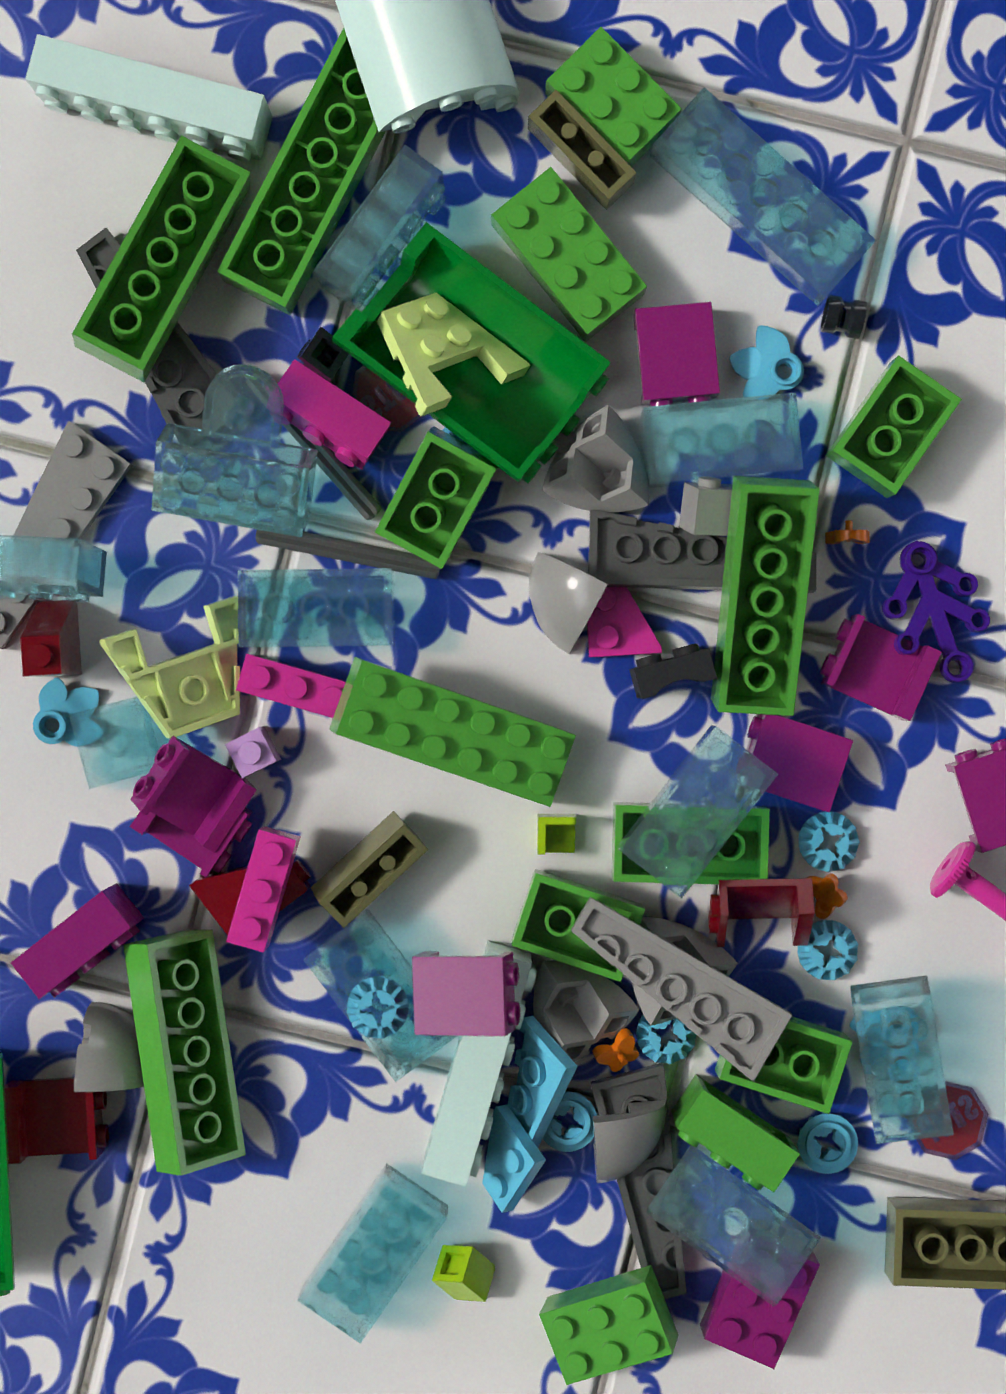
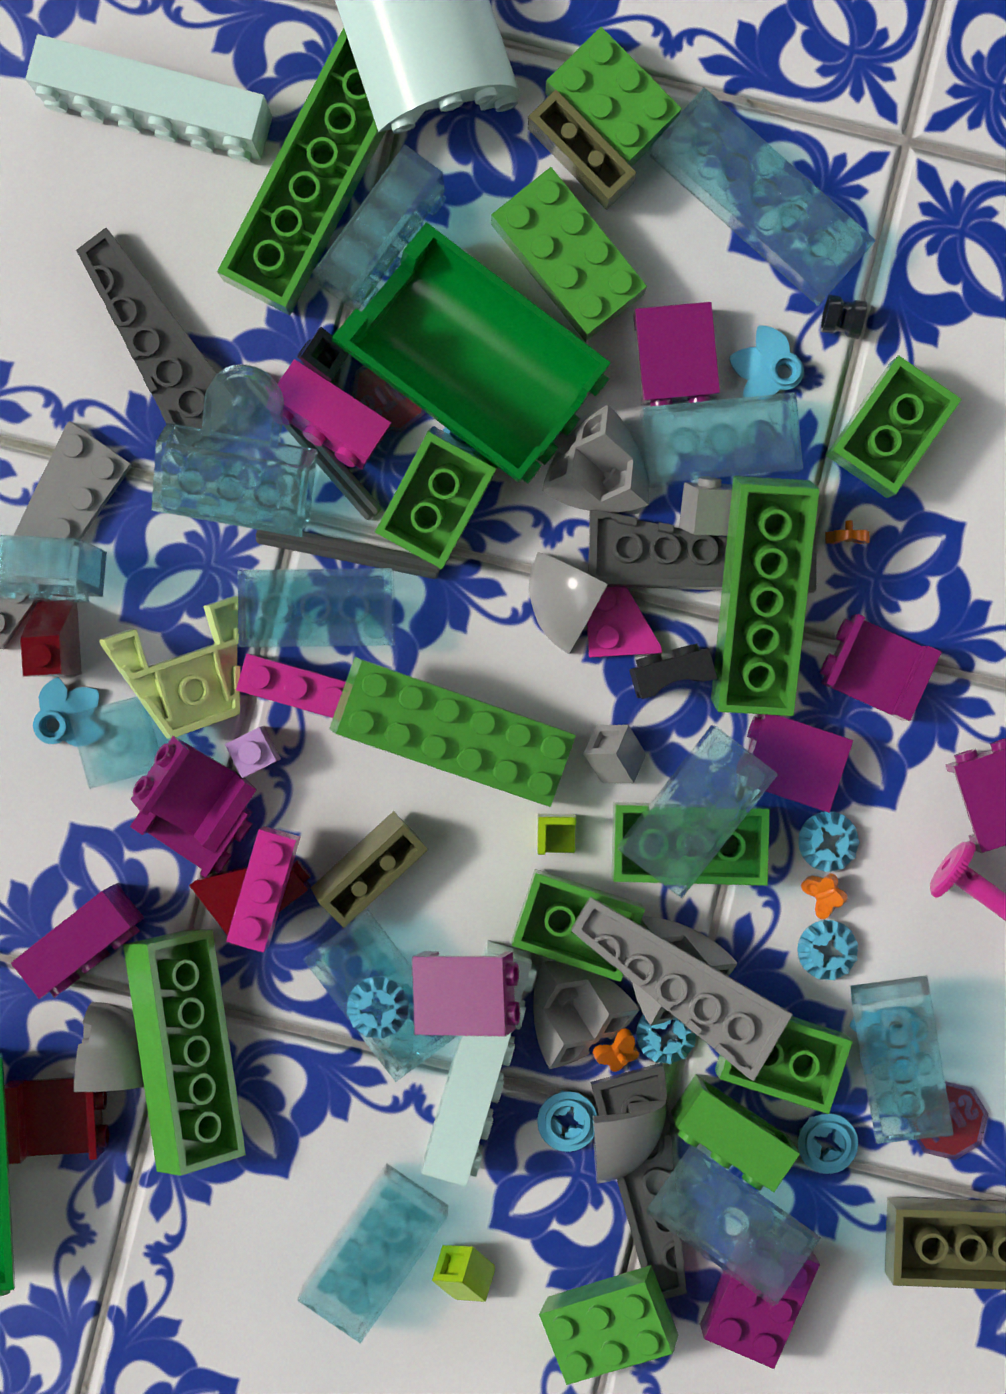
(162, 259): bright green brick -> none
(435, 335): yellowish green wing -> none
(510, 1160): medium azure wing -> none
(541, 1079): medium azure wing -> none
(614, 754): none -> light grey panel
(763, 901): dark red panel -> none
(933, 606): dark purple plant -> none

